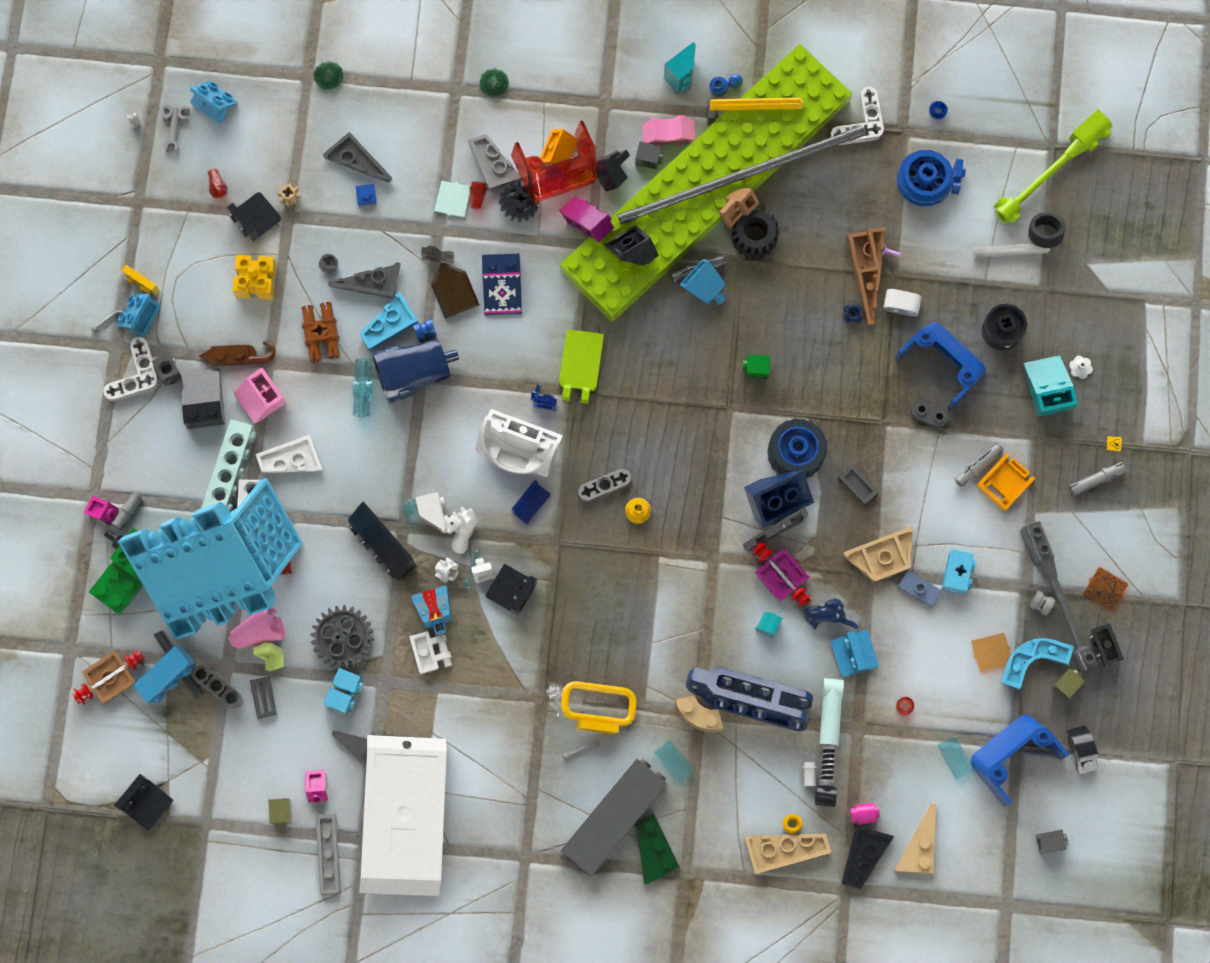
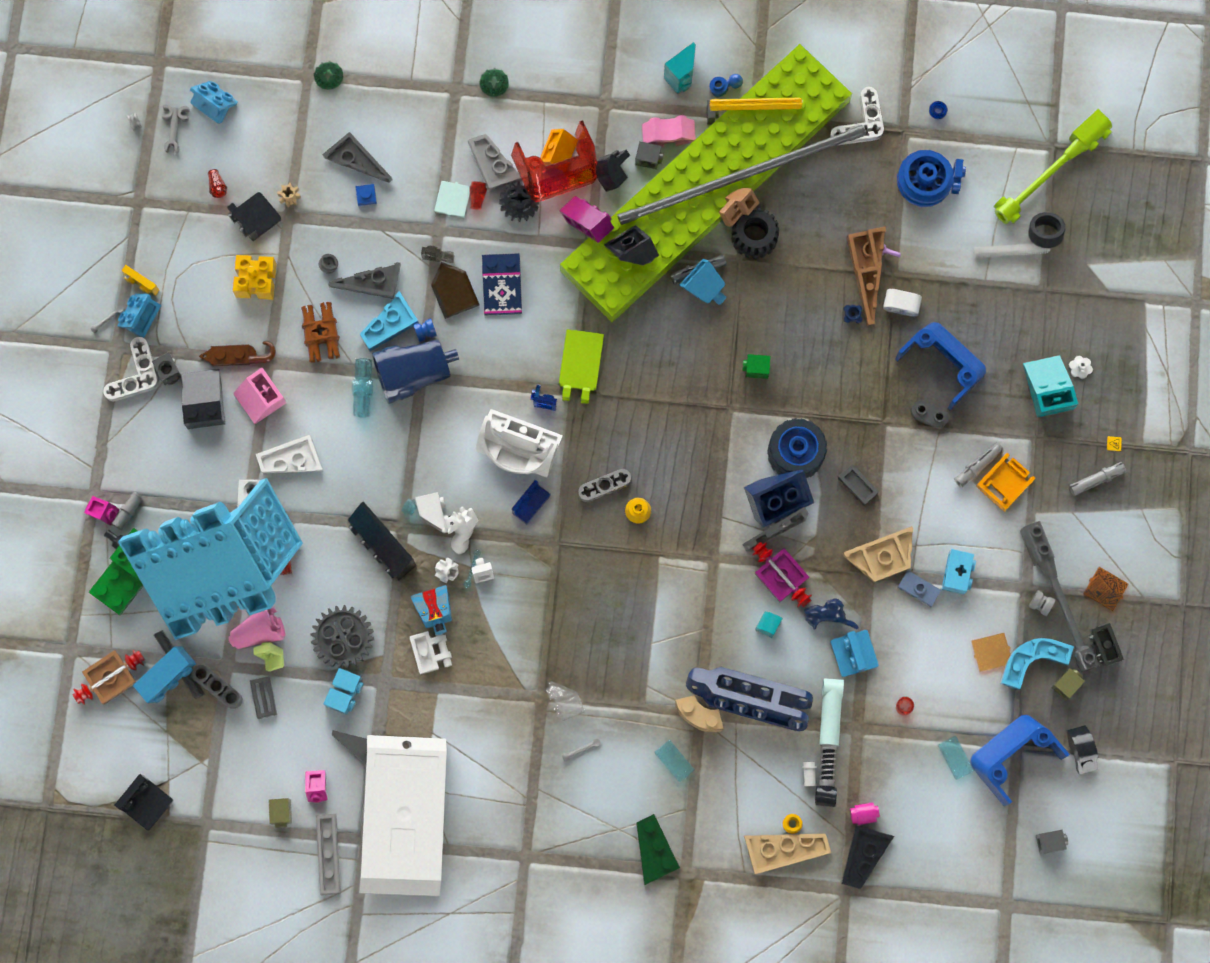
(235, 431): light aqua brick -> none
(511, 589): black bracket -> none
(596, 723): yellow bar -> none
(614, 816): dark grey brick -> none
(920, 851): tan wing -> none
(1009, 317): black wheel -> none

